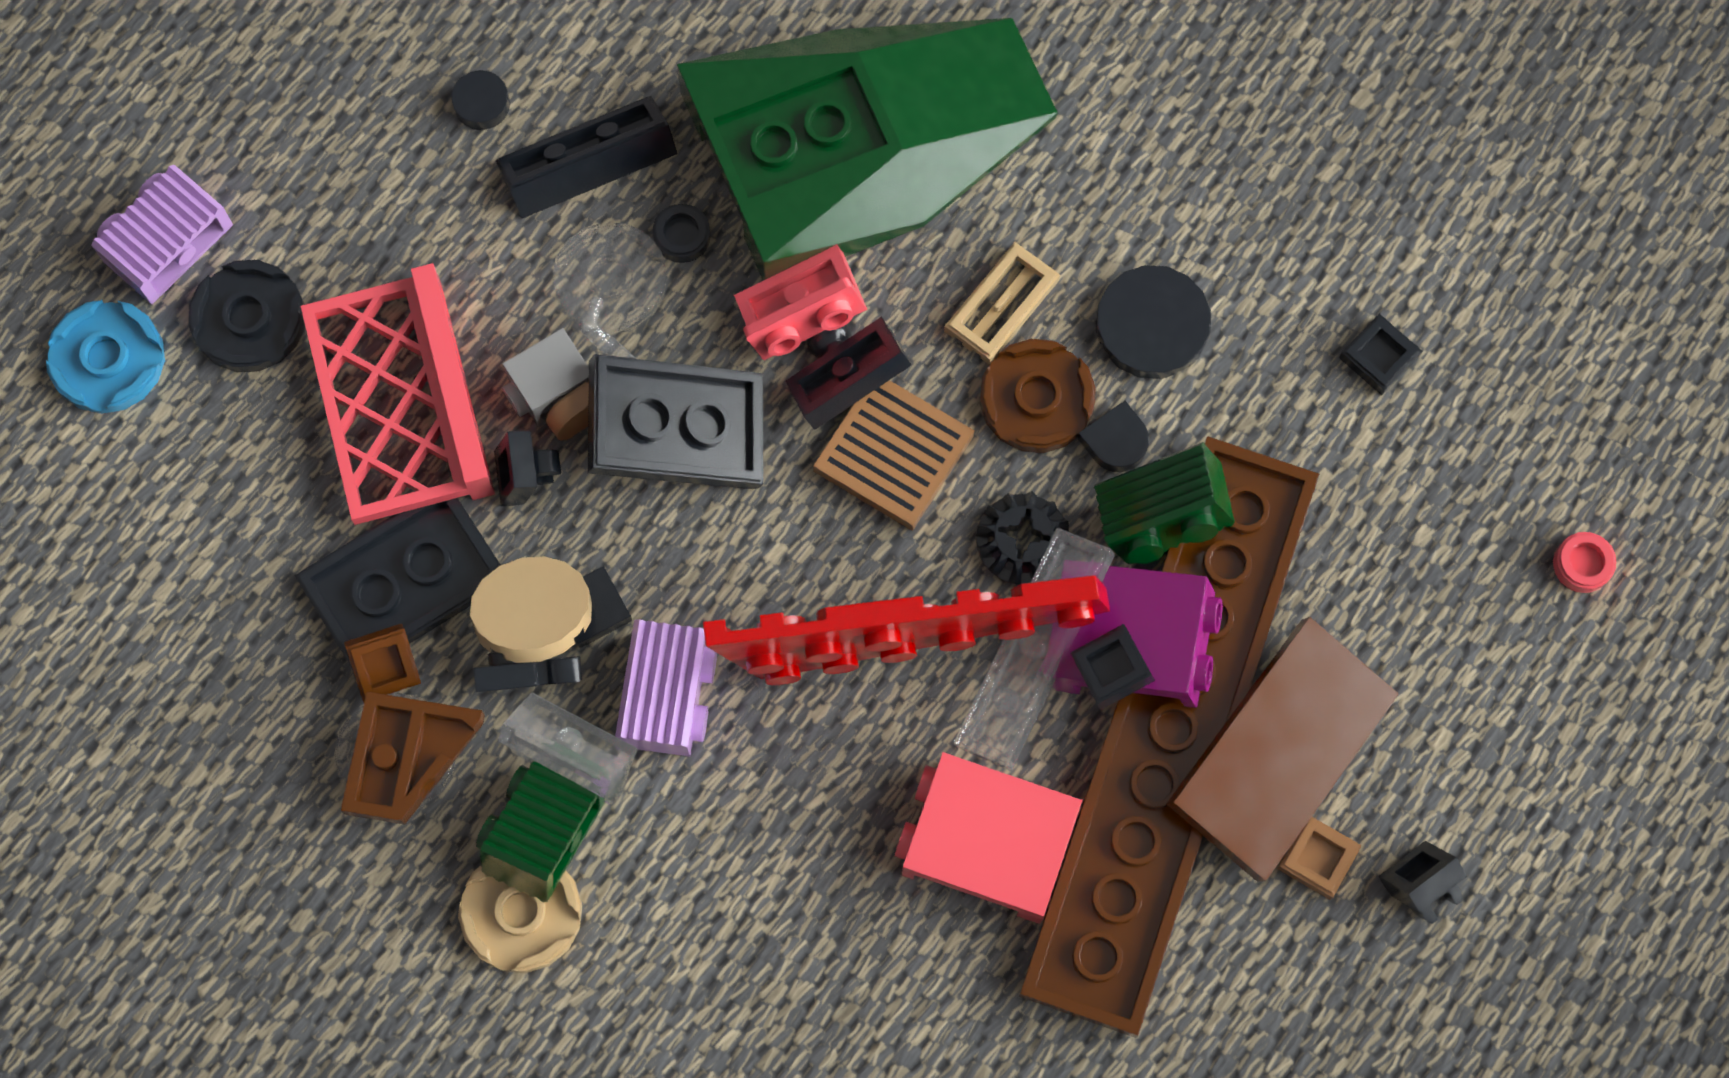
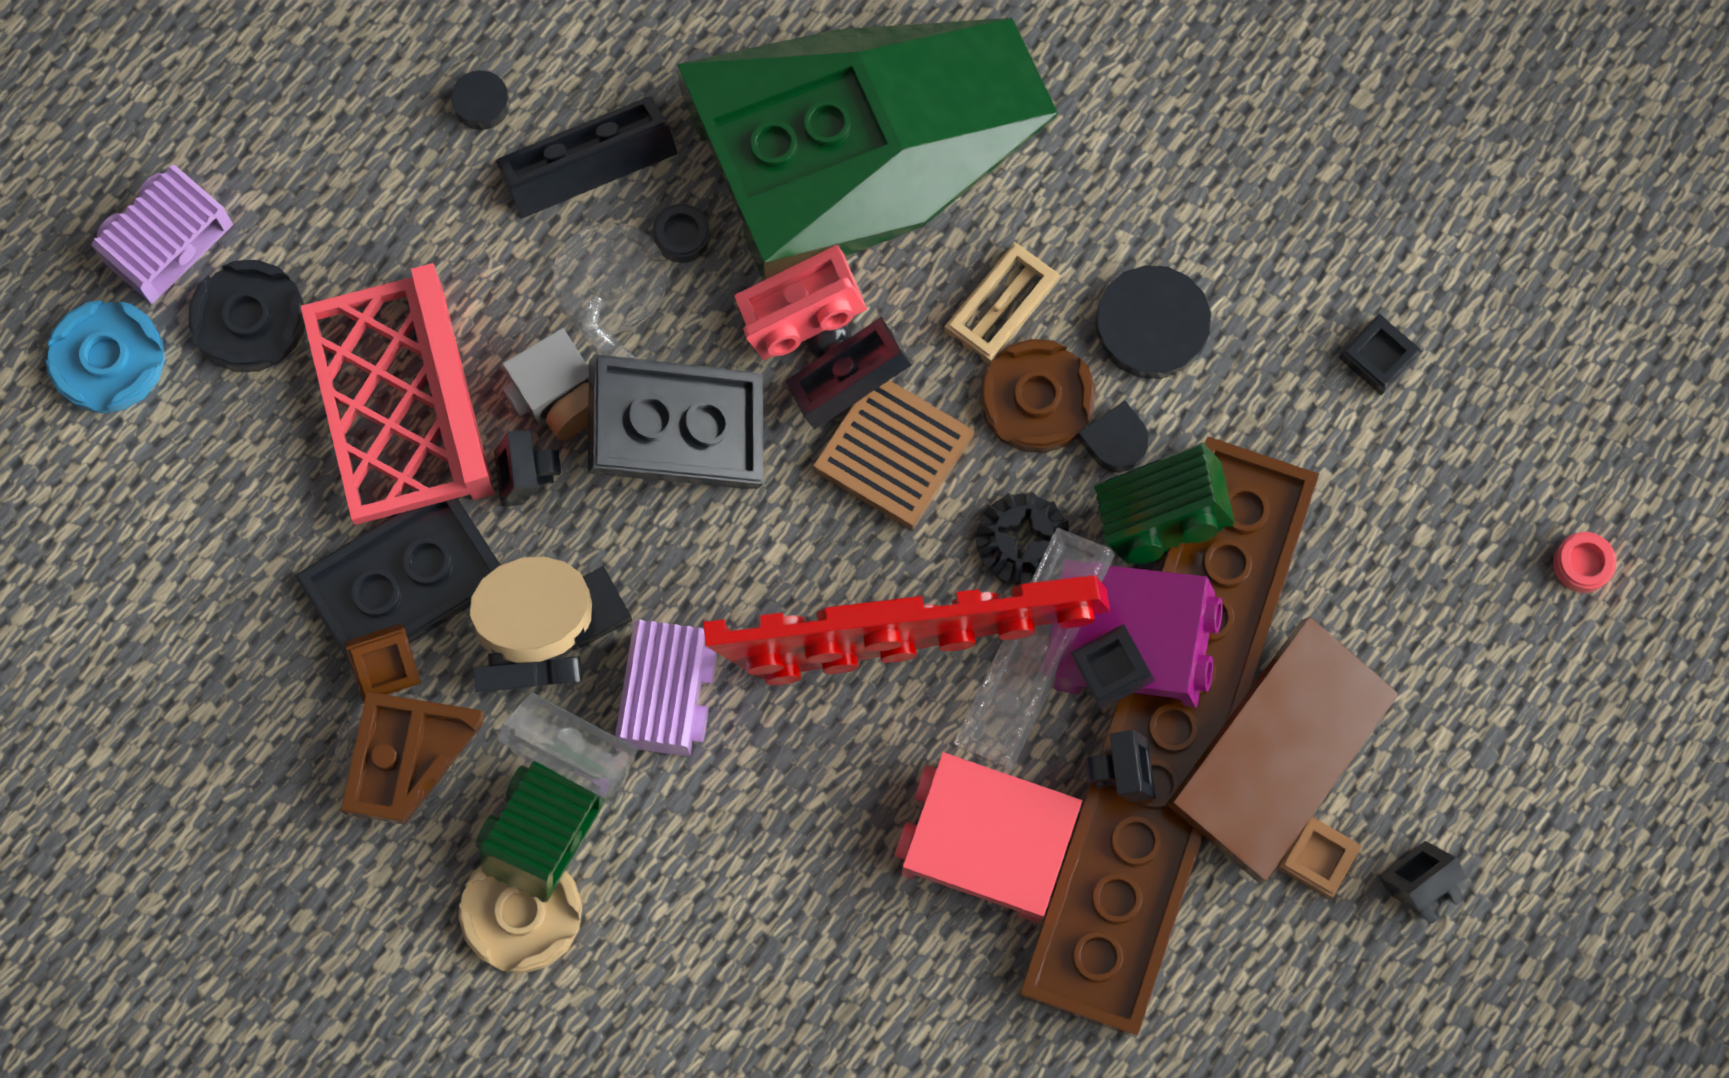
(1126, 768): none -> black tile

